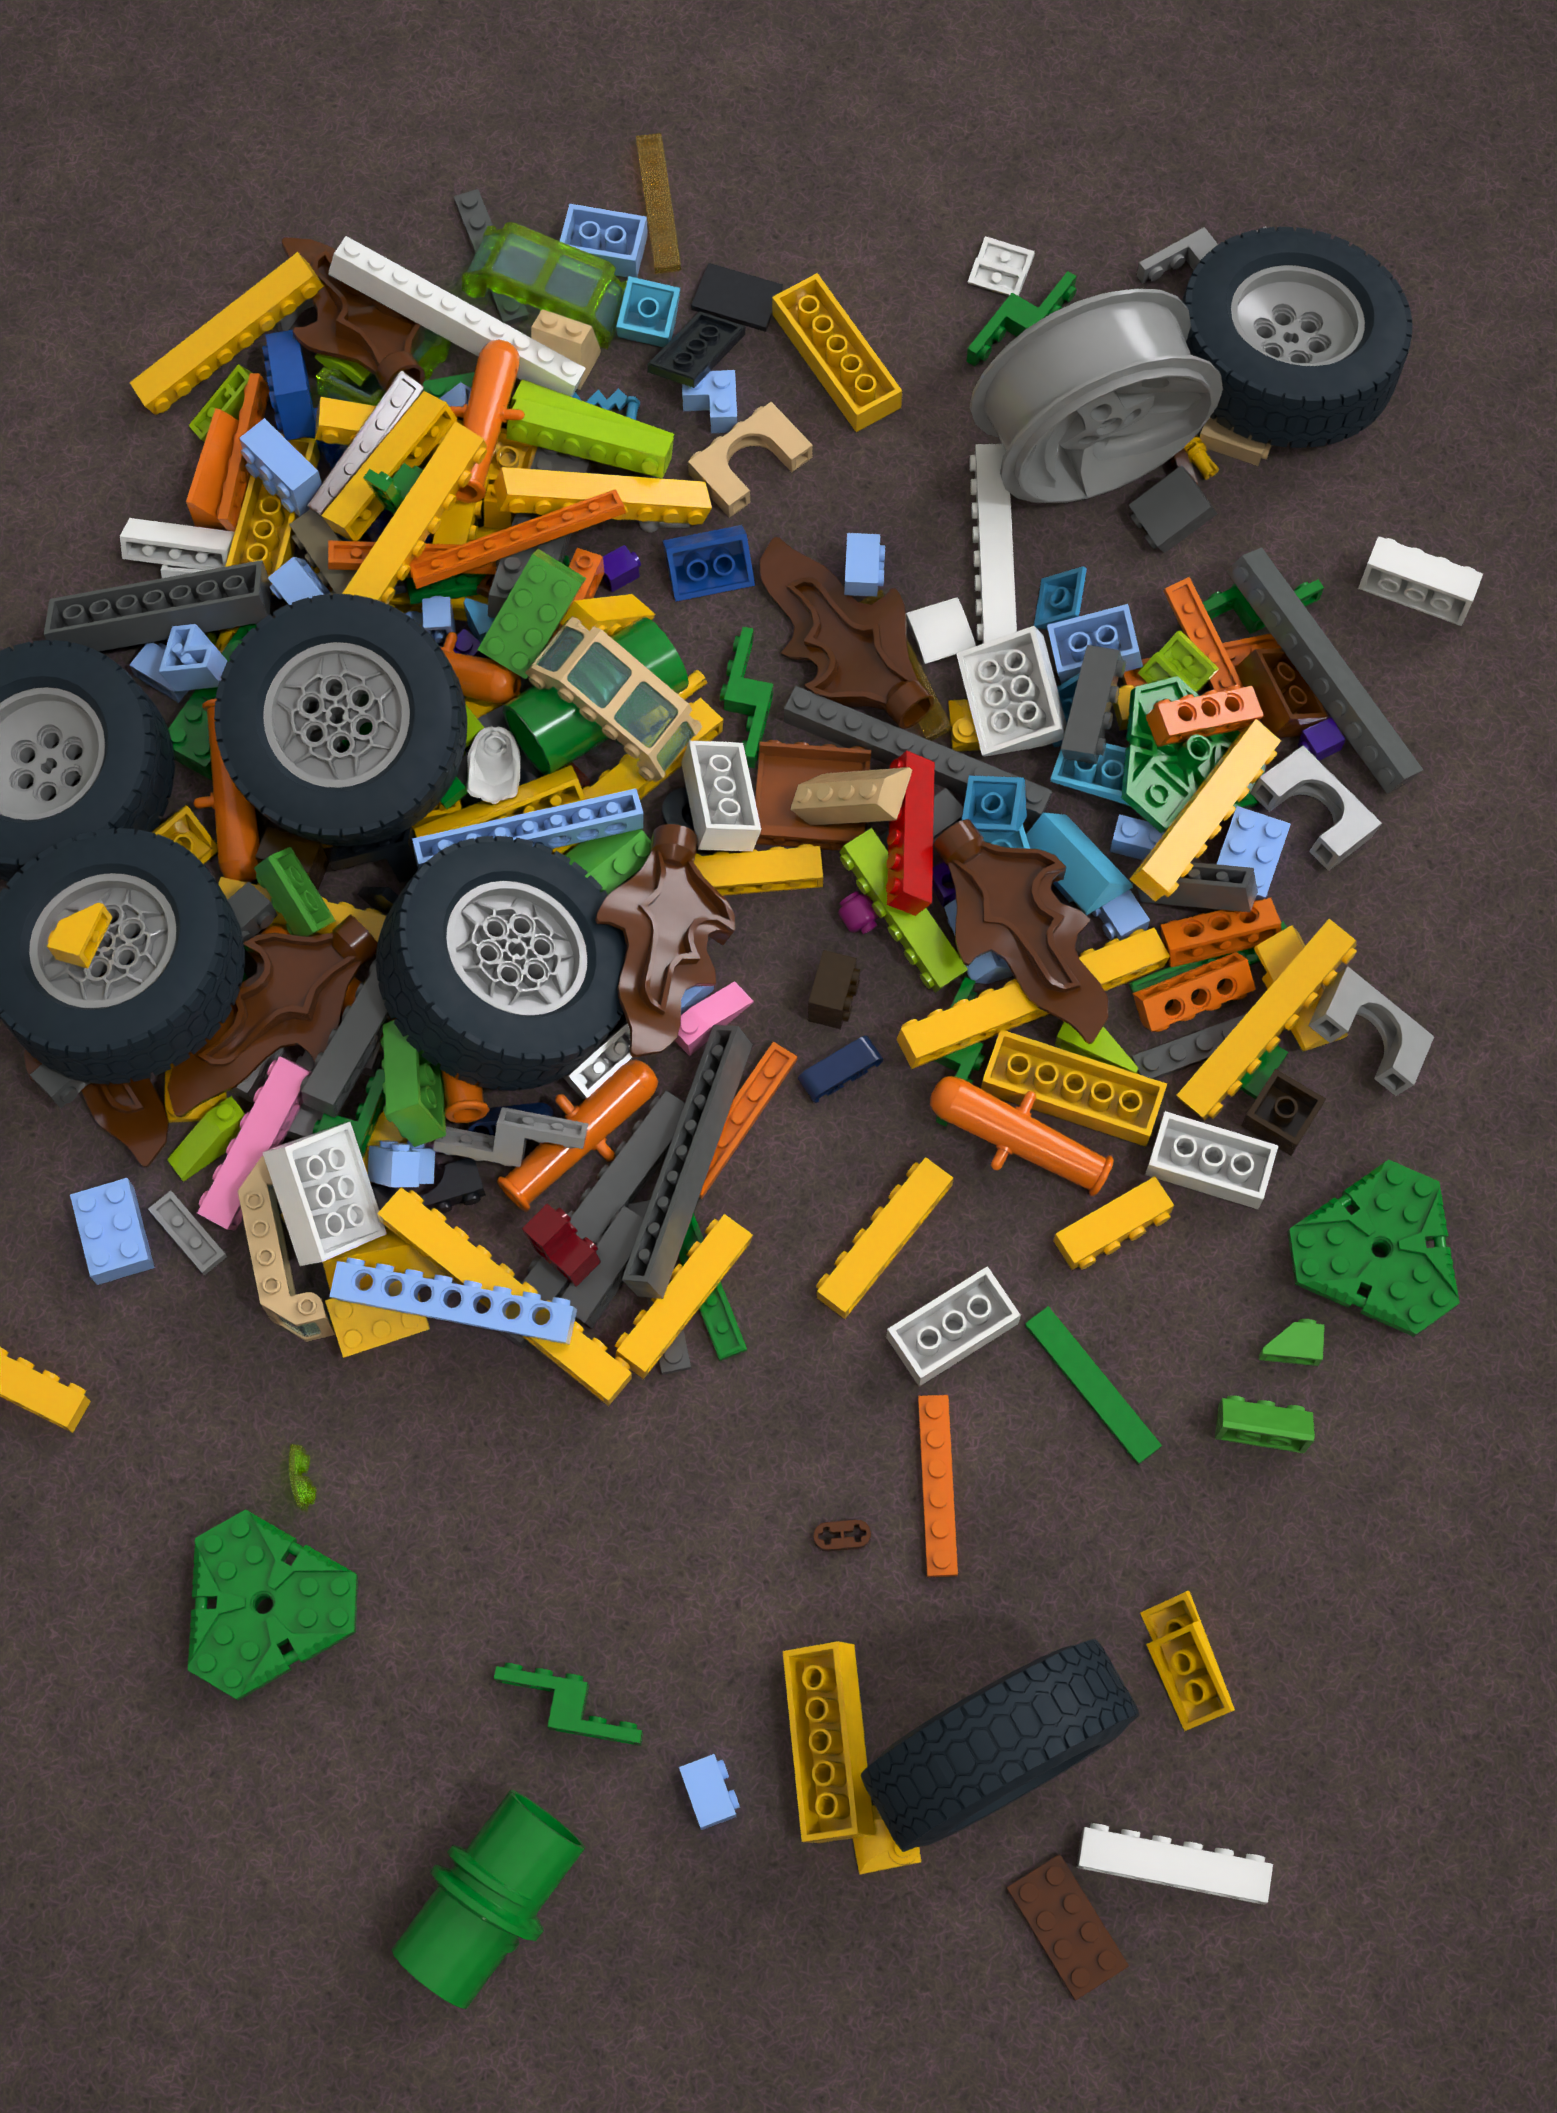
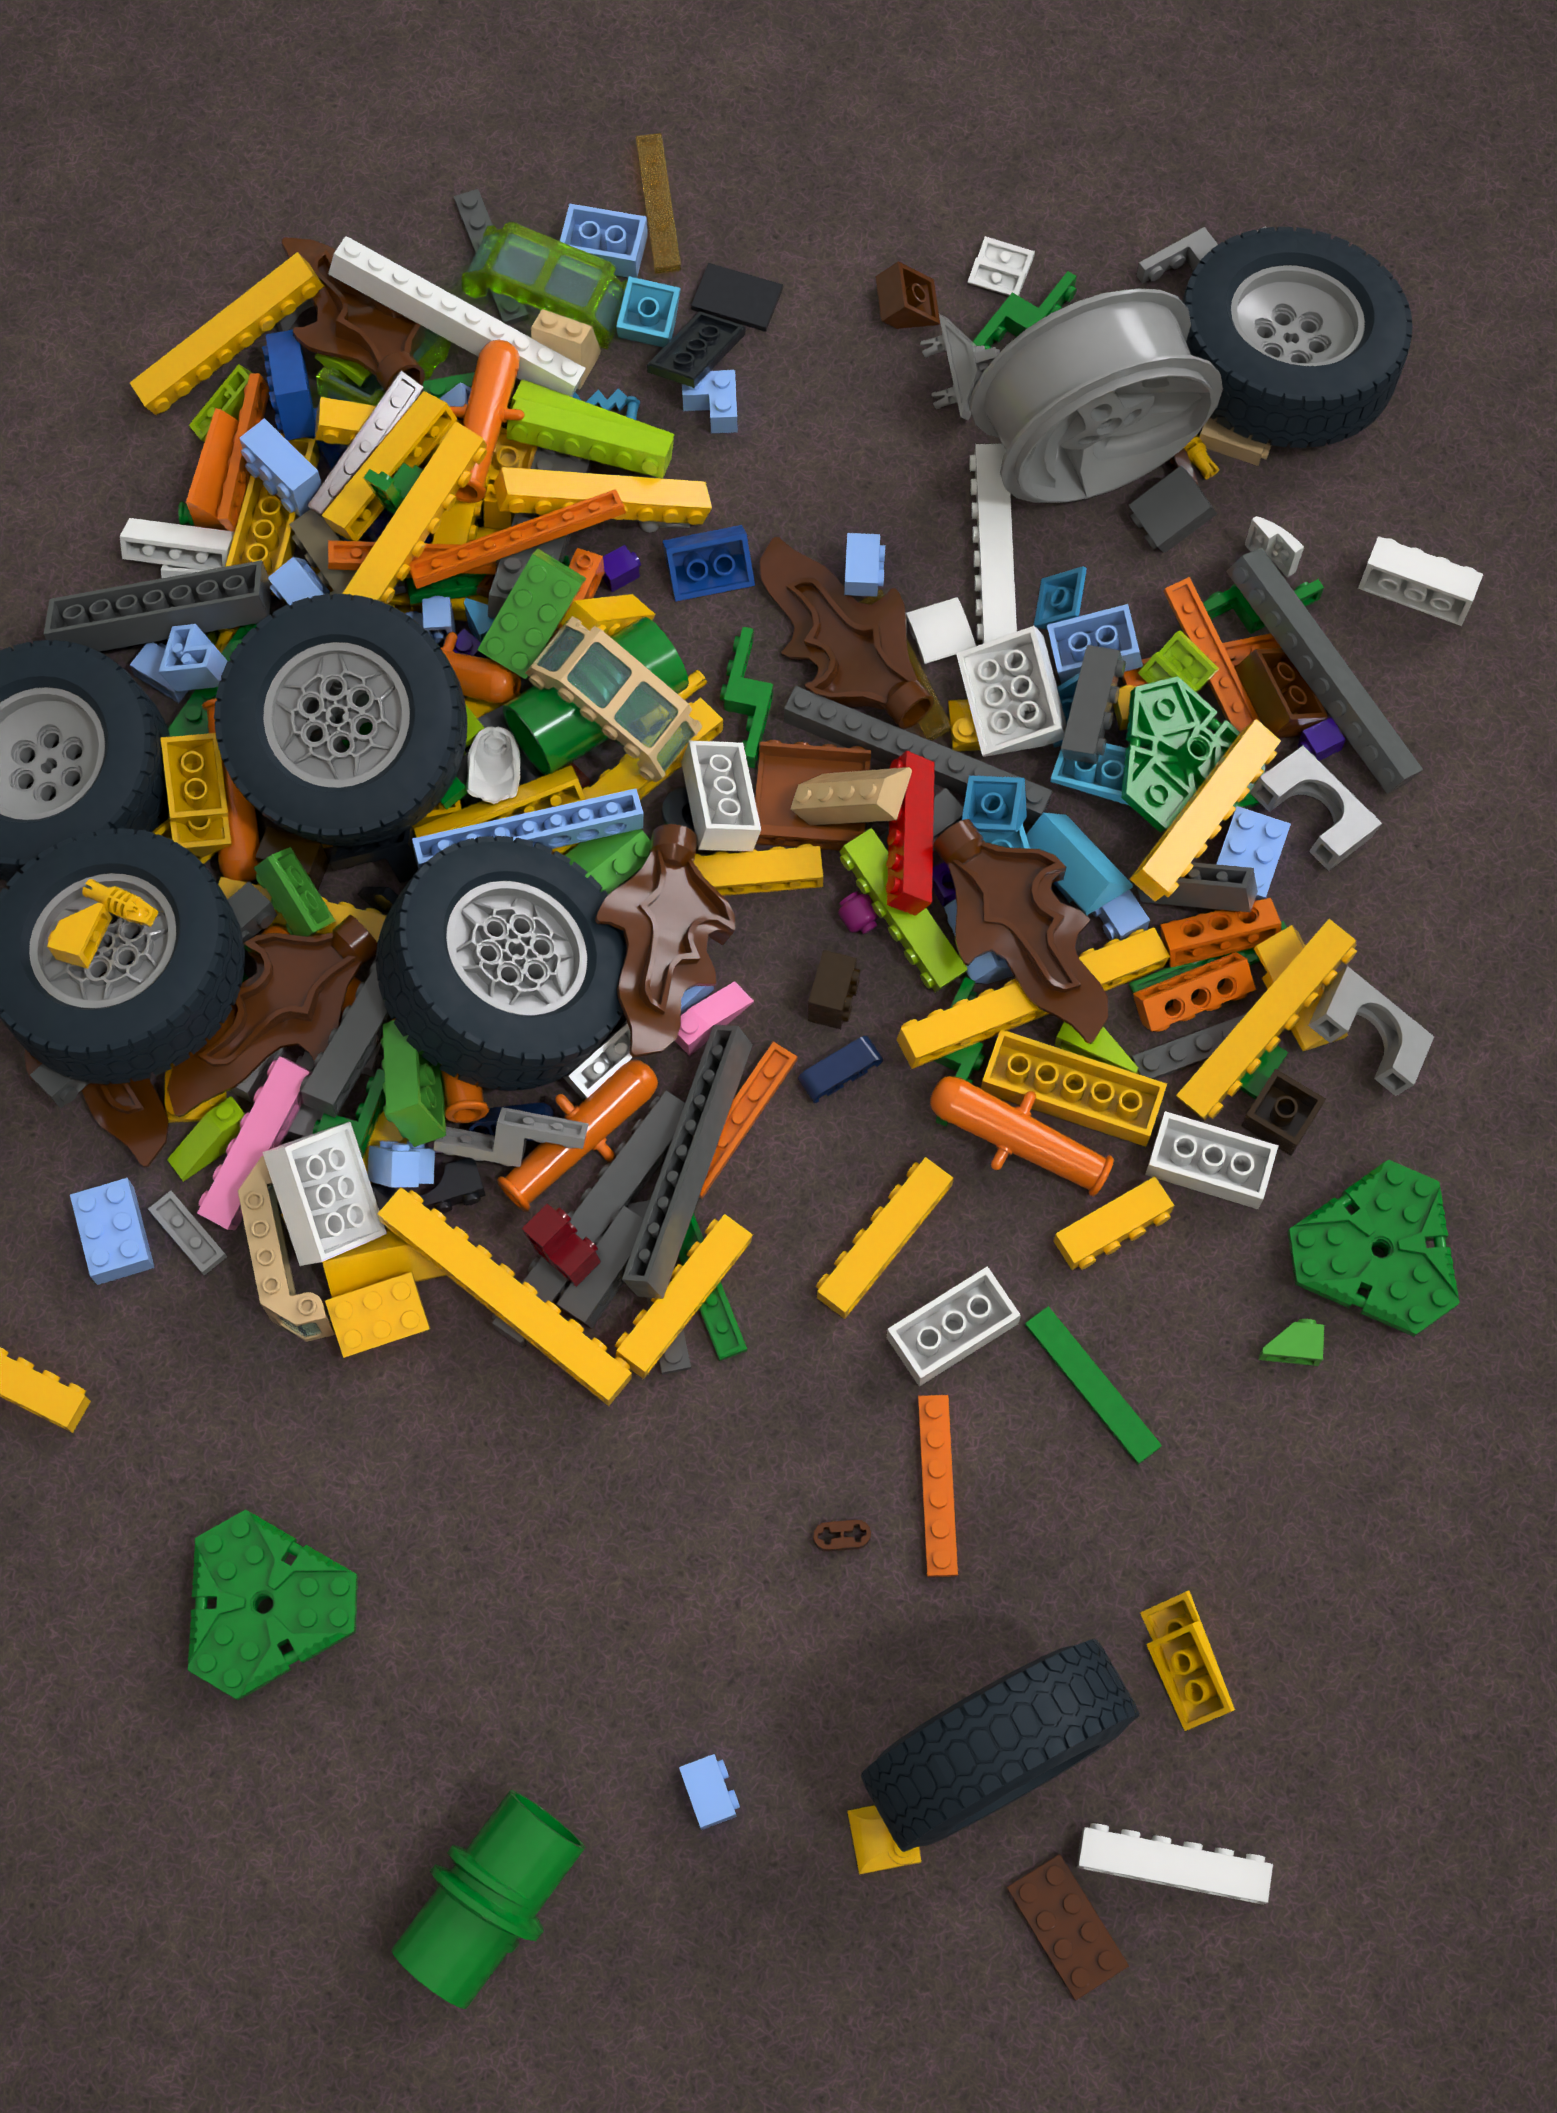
(121, 903): none -> yellow hinge
(184, 514): none -> green bush
(196, 793): none -> yellow slope
(301, 1485): clear neon green slope -> none
(347, 1288): light blue brick -> none
(568, 1704): green bracket -> none
(766, 429): tan arch -> none
(828, 1742): yellow brick -> none
(836, 352): yellow brick -> none
(906, 297): none -> reddish brown slope
(966, 365): none -> light grey connector
(1134, 837): light blue brick -> none
(1203, 715): orange brick -> none
(1264, 1424): bright green slope -> none
(1276, 542): none -> white slope

